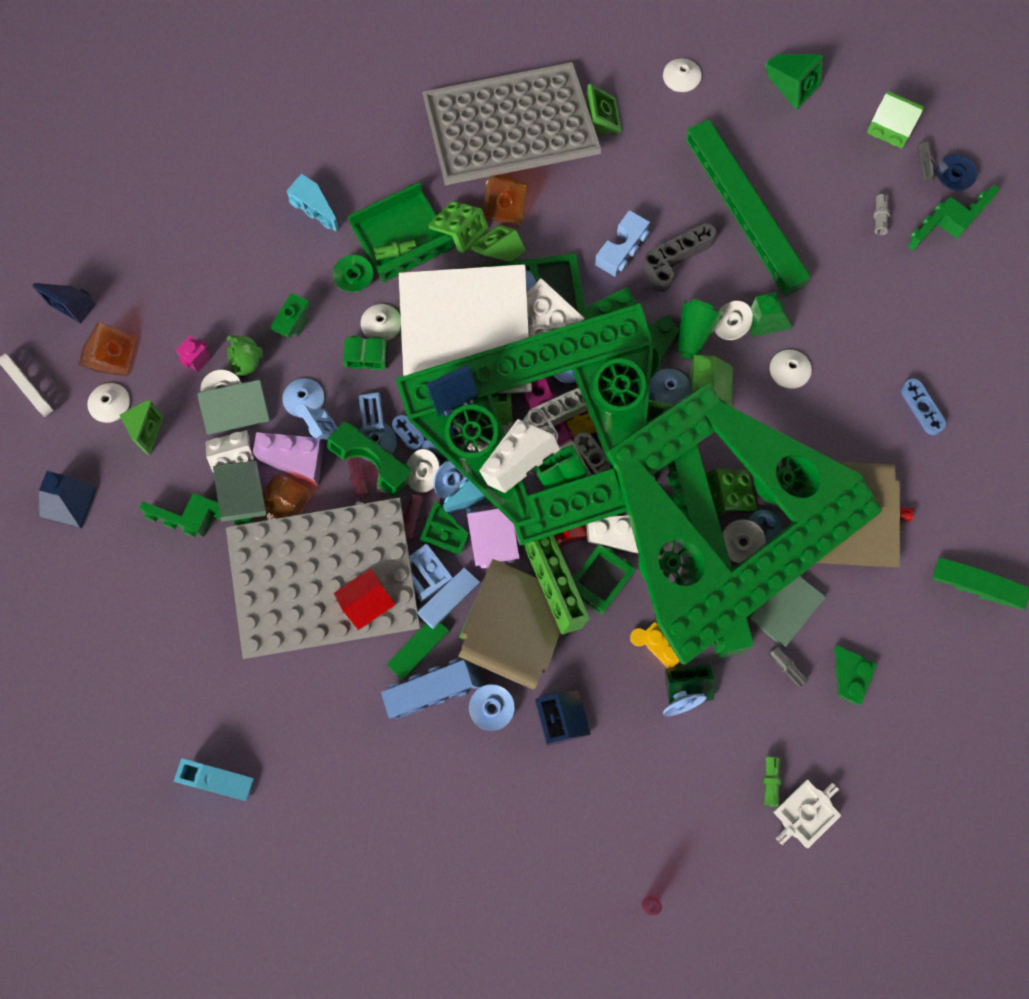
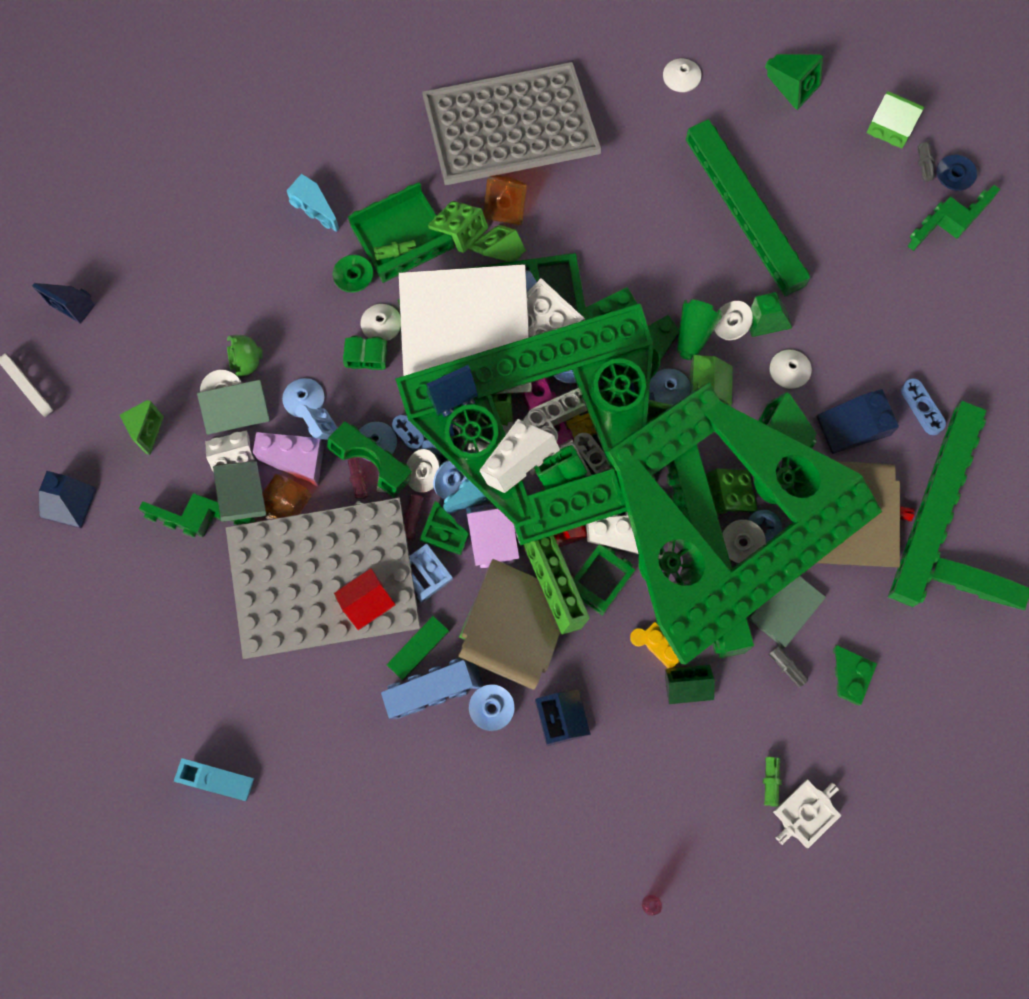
(108, 350): clear orange slope -> none
(108, 411): white dish -> none
(193, 353): dark pink brick -> none
(292, 316): green brick -> none
(373, 427): light blue tile -> none
(448, 598): light blue tile -> none
(603, 111): bright green slope -> none
(614, 257): light blue arch -> none
(683, 703): light blue dish -> none
(699, 238): dark grey beam -> none
(787, 418): none -> green slope
(858, 421): none -> dark blue slope
(881, 214): light grey pin -> none
(937, 505): none -> green brick

